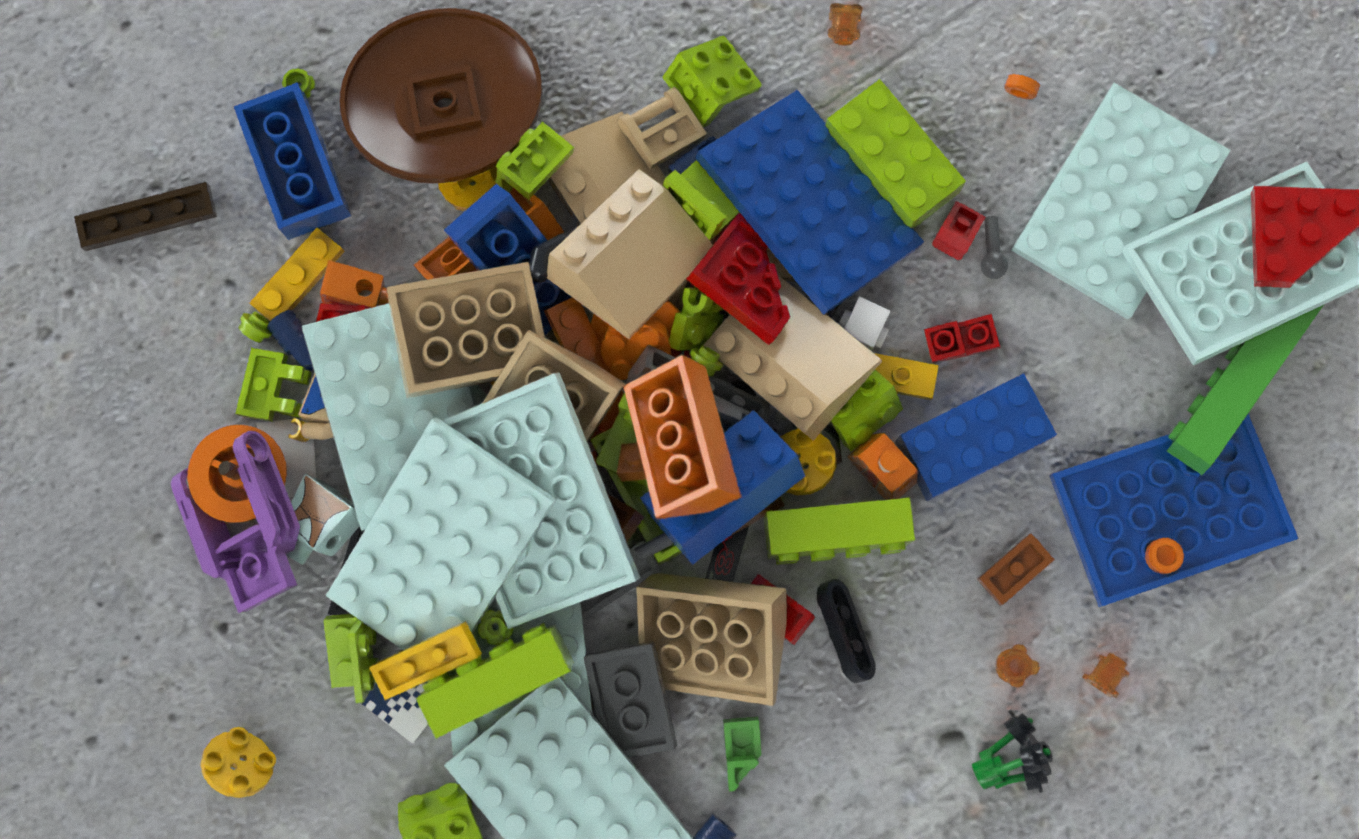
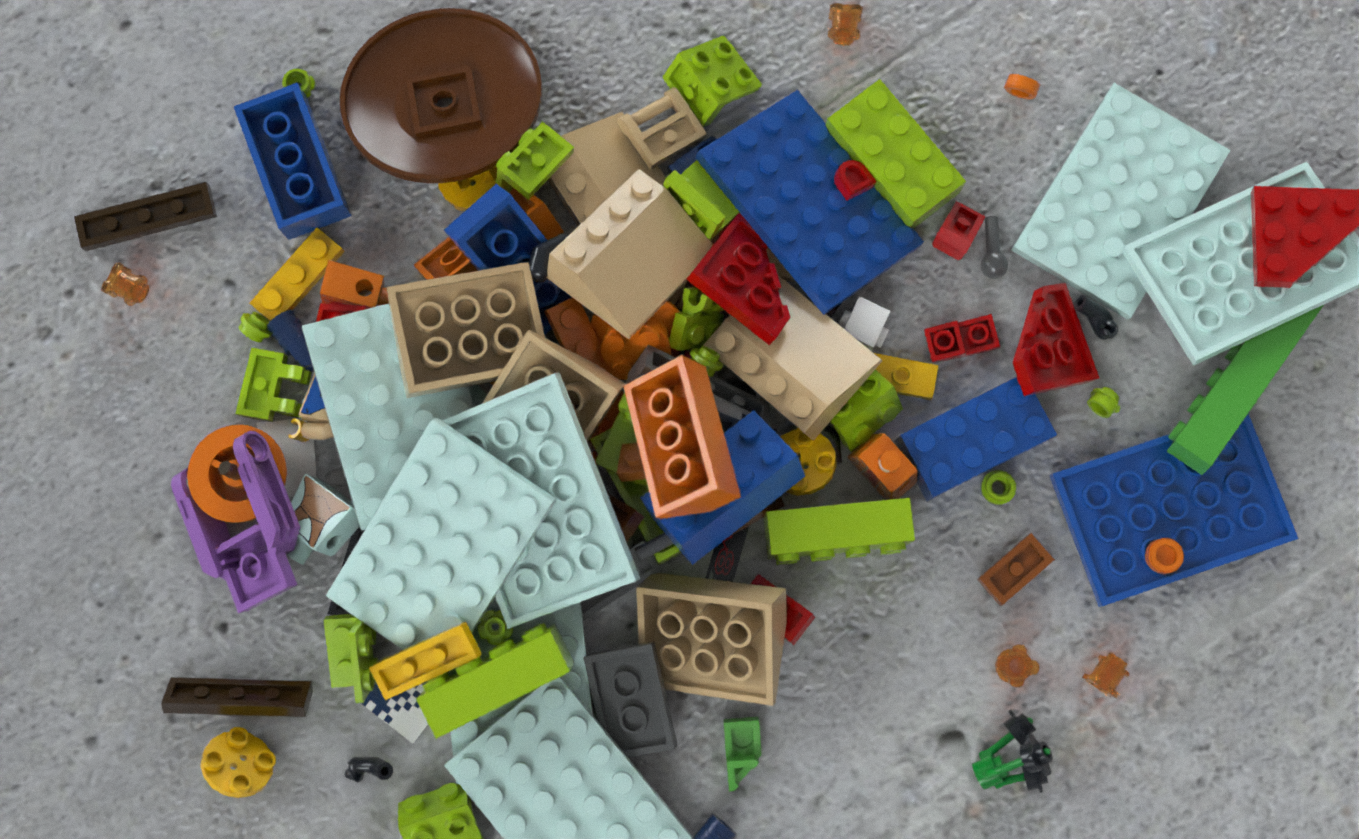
(126, 285): none -> clear orange brick
(237, 697): none -> dark brown plate
(371, 765): none -> black arm
(846, 631): black plate -> none
(853, 179): none -> red tile
(1008, 484): none -> lime plate
(1052, 344): none -> red plate
(1098, 317): none -> black arm
(1104, 402): none -> lime plate

